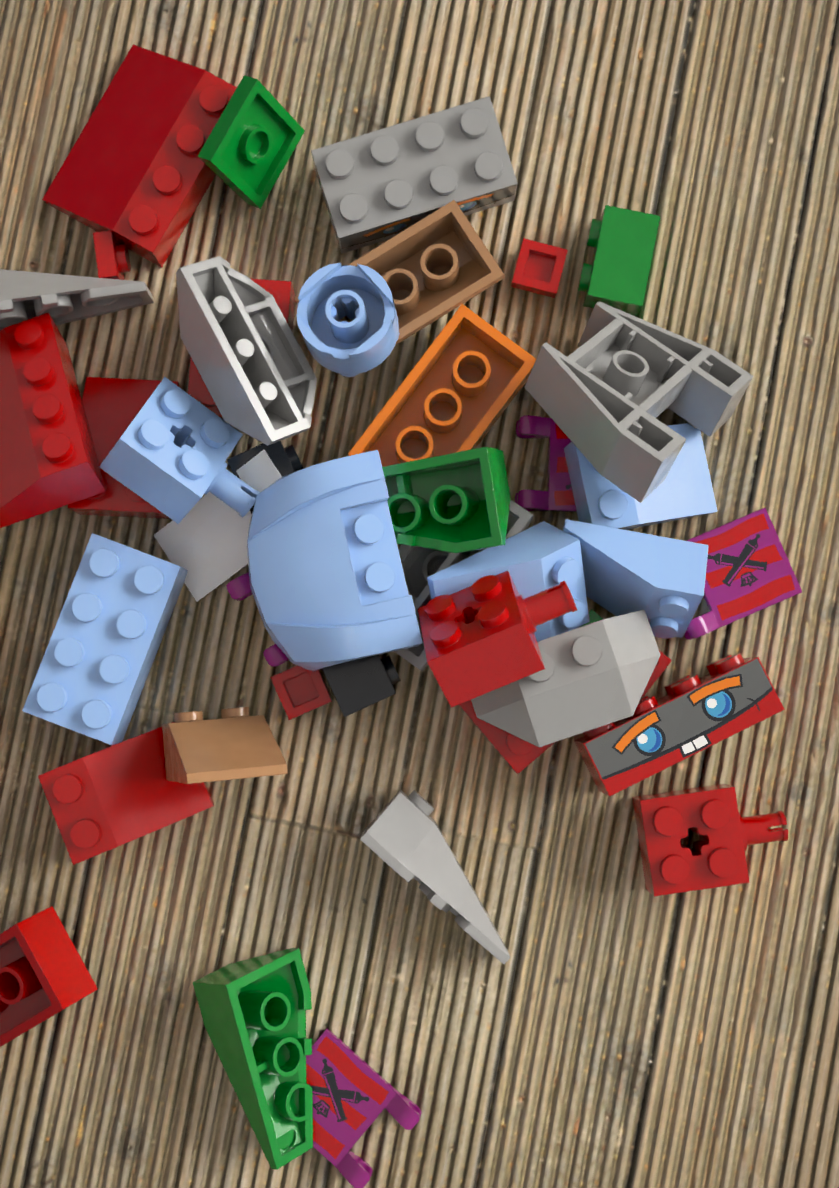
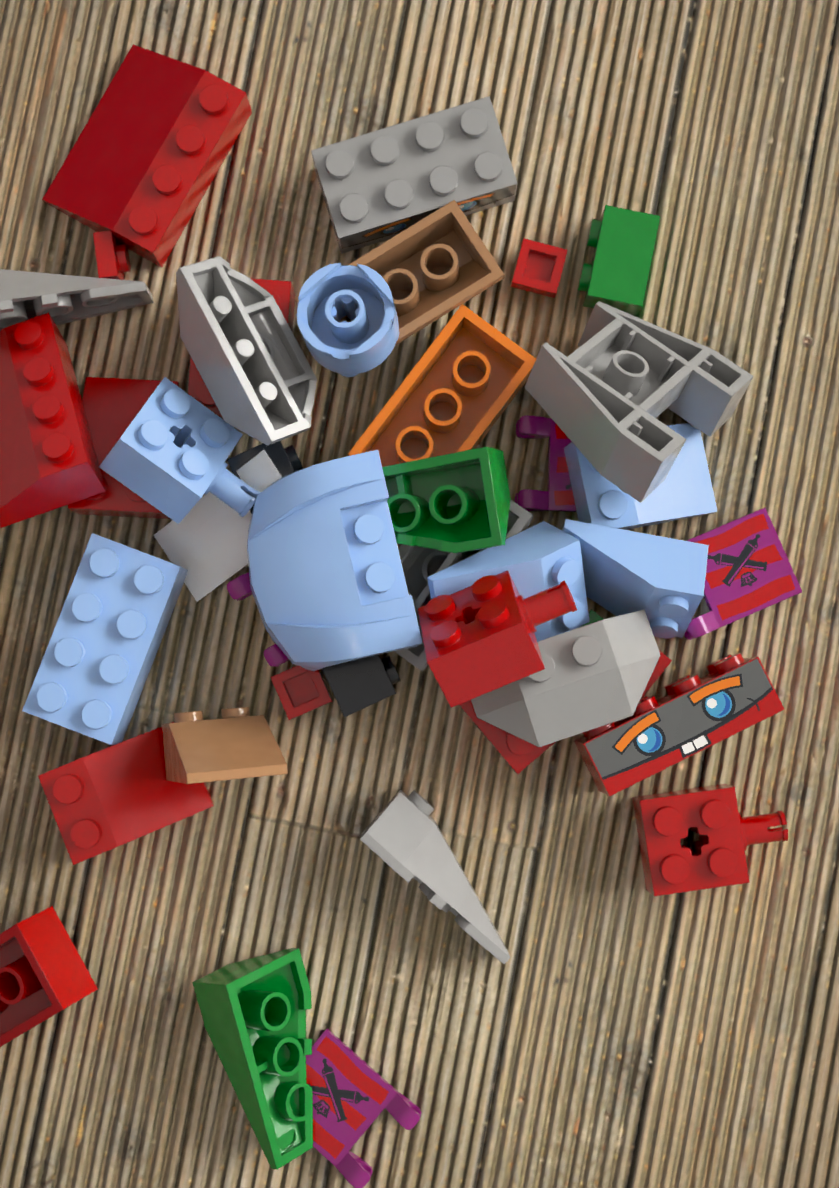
(251, 142): green plate -> none

